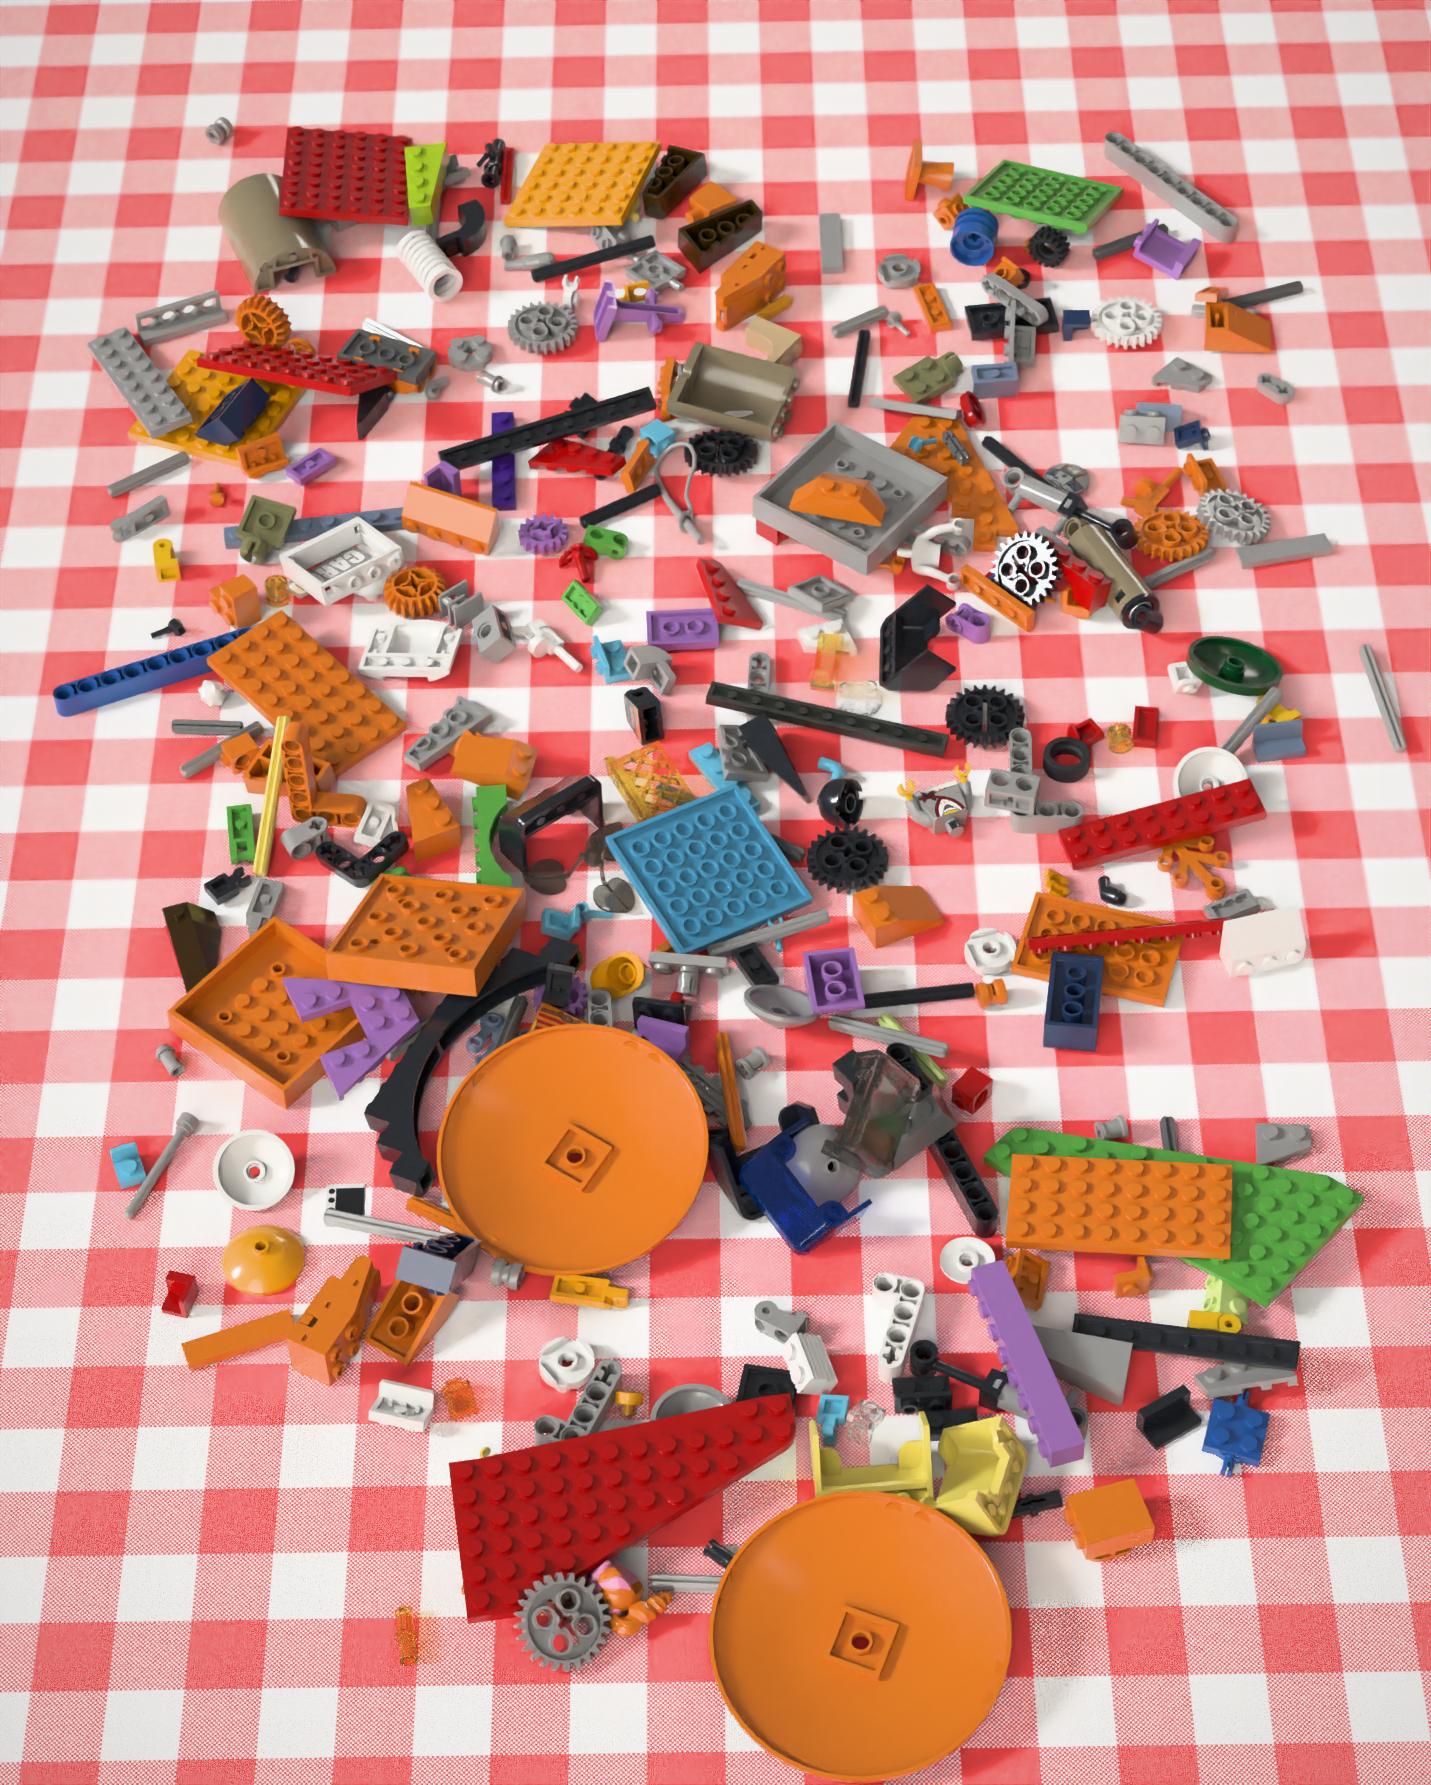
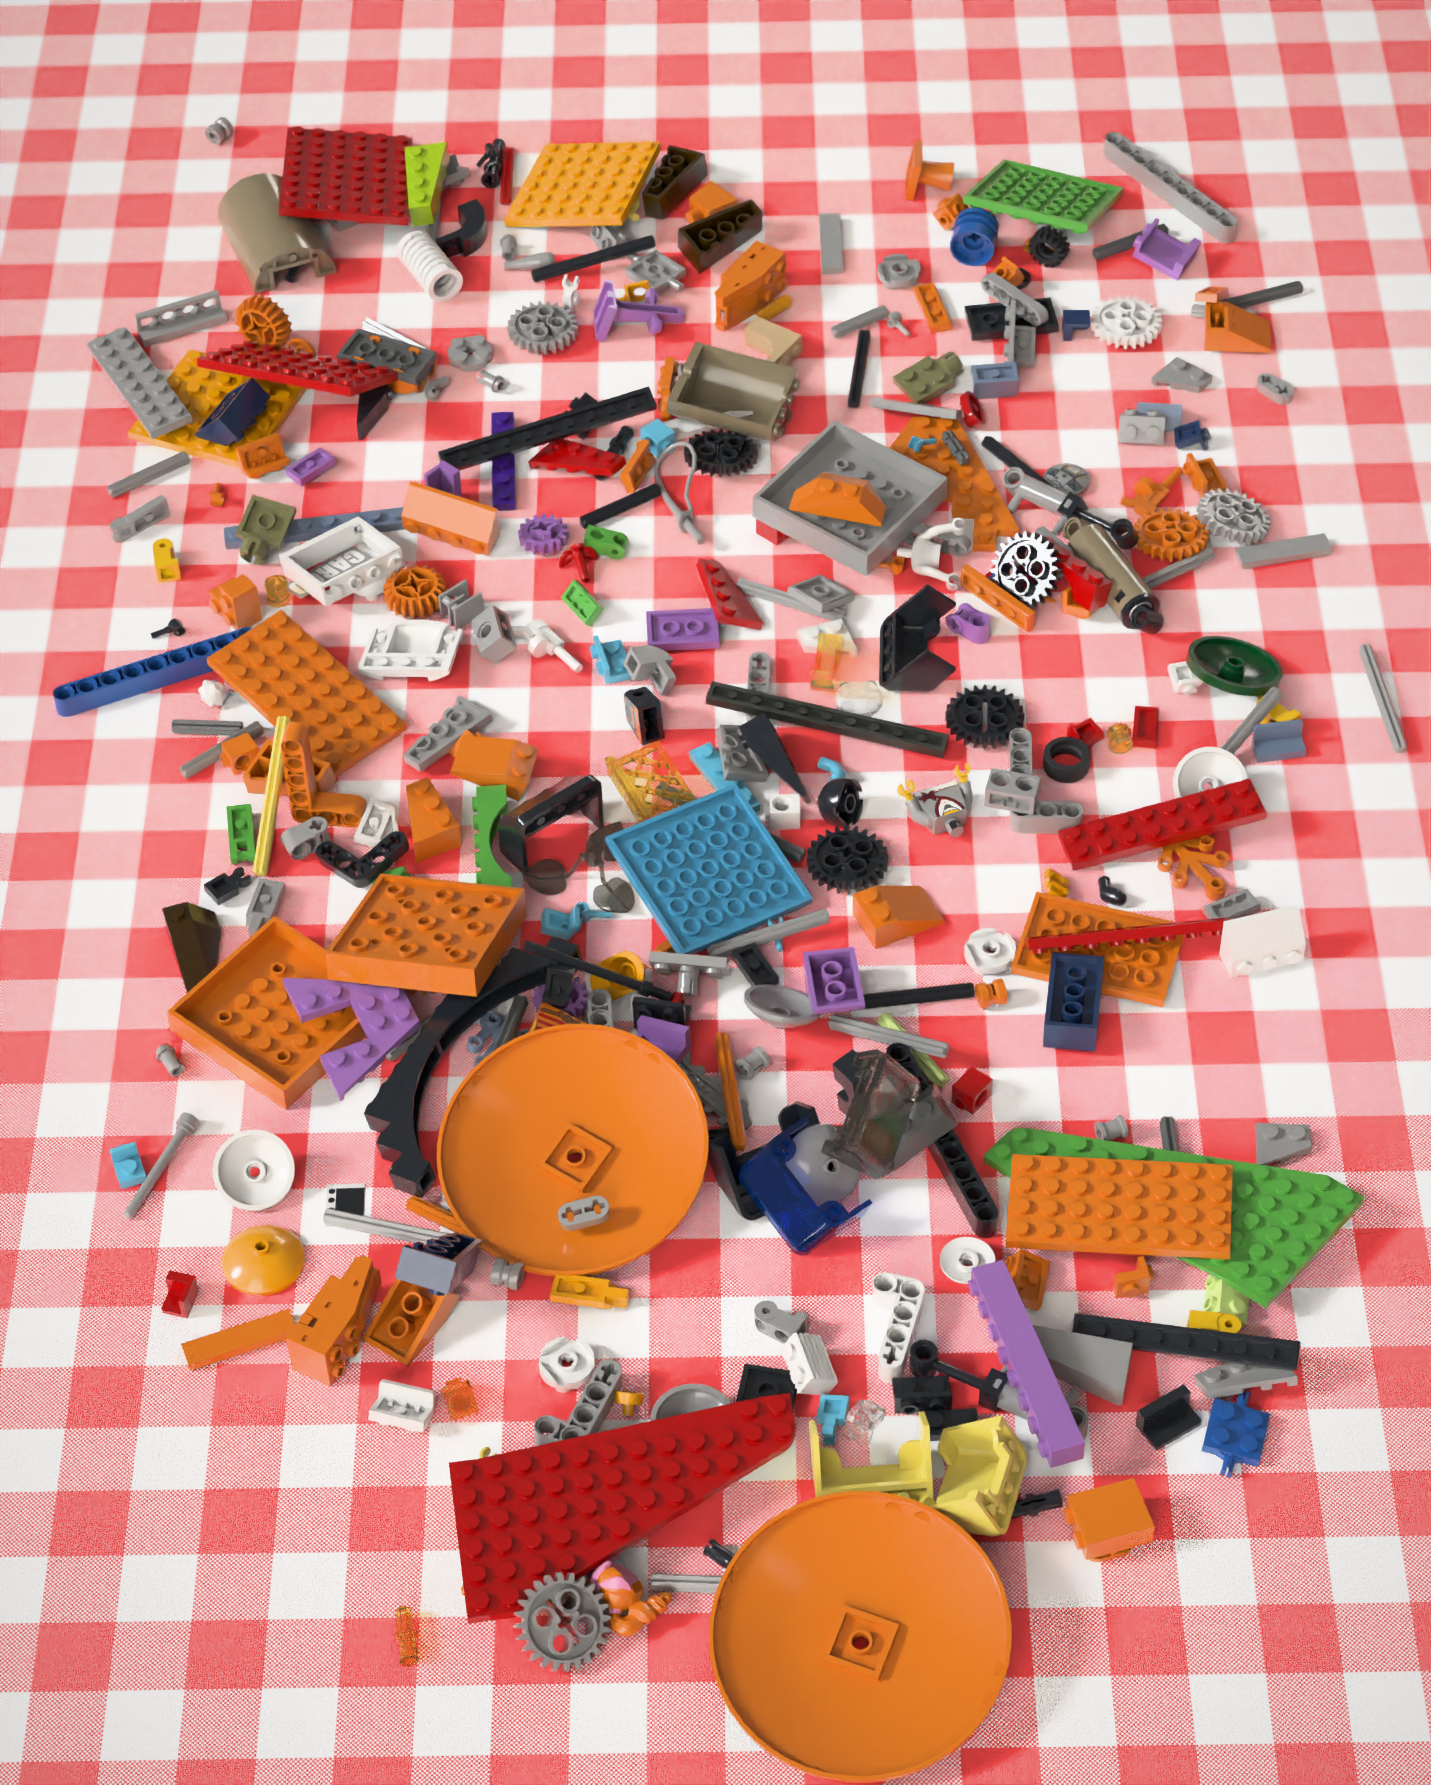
(583, 1213): none -> light grey beam
(642, 987): none -> black bar
(783, 811): none -> white brick

